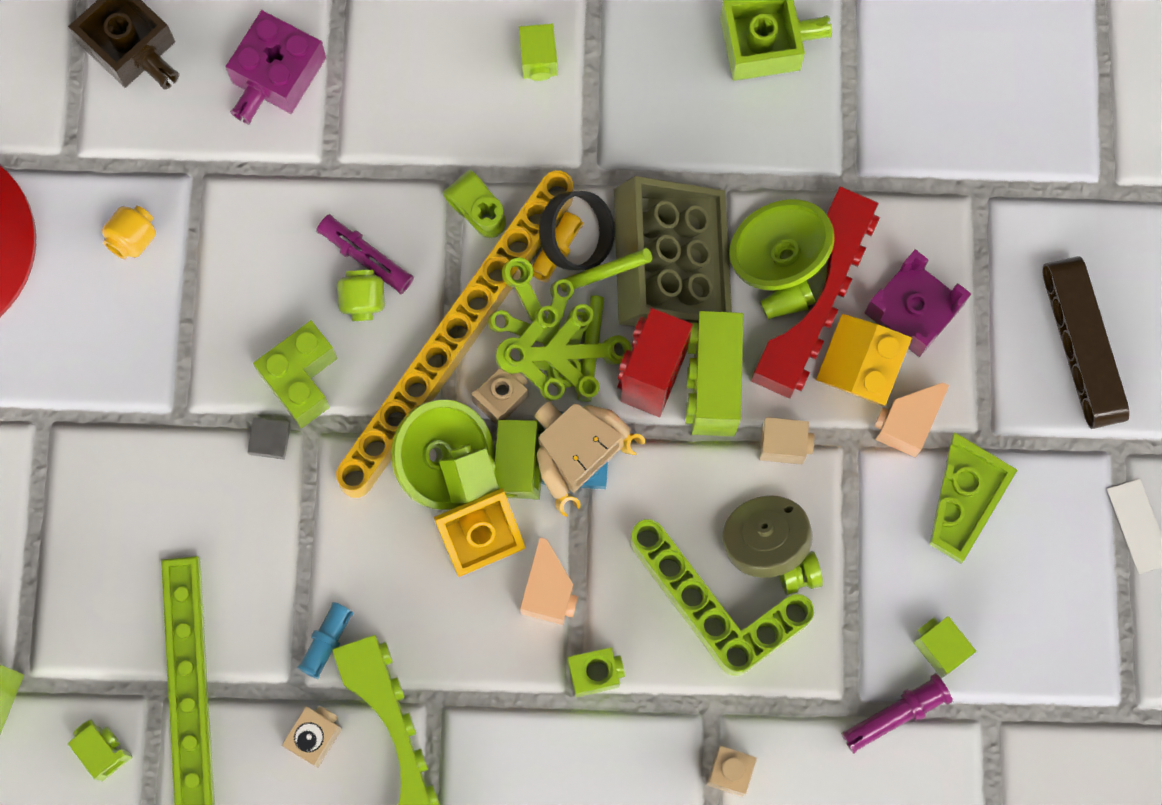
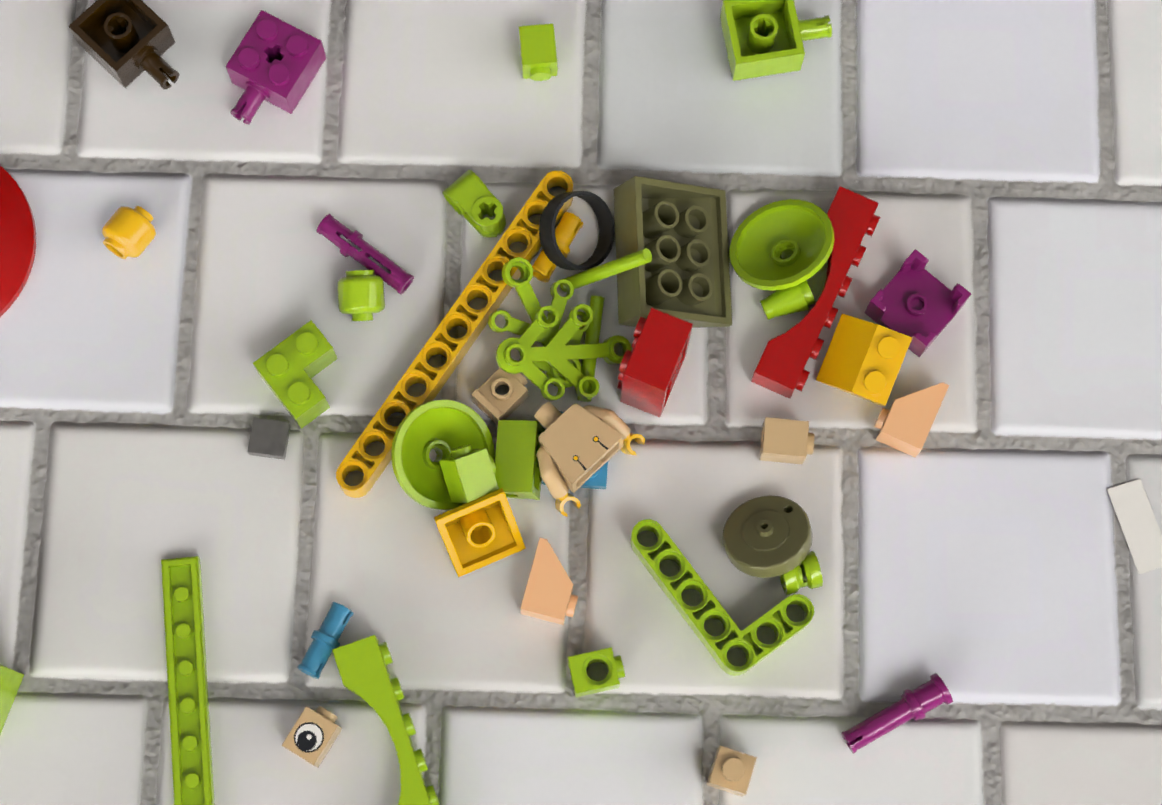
(98, 750): lime brick -> none
(715, 374): lime brick -> none
(943, 645): lime brick -> none
(967, 496): lime wing -> none
(1085, 342): dark brown beam -> none

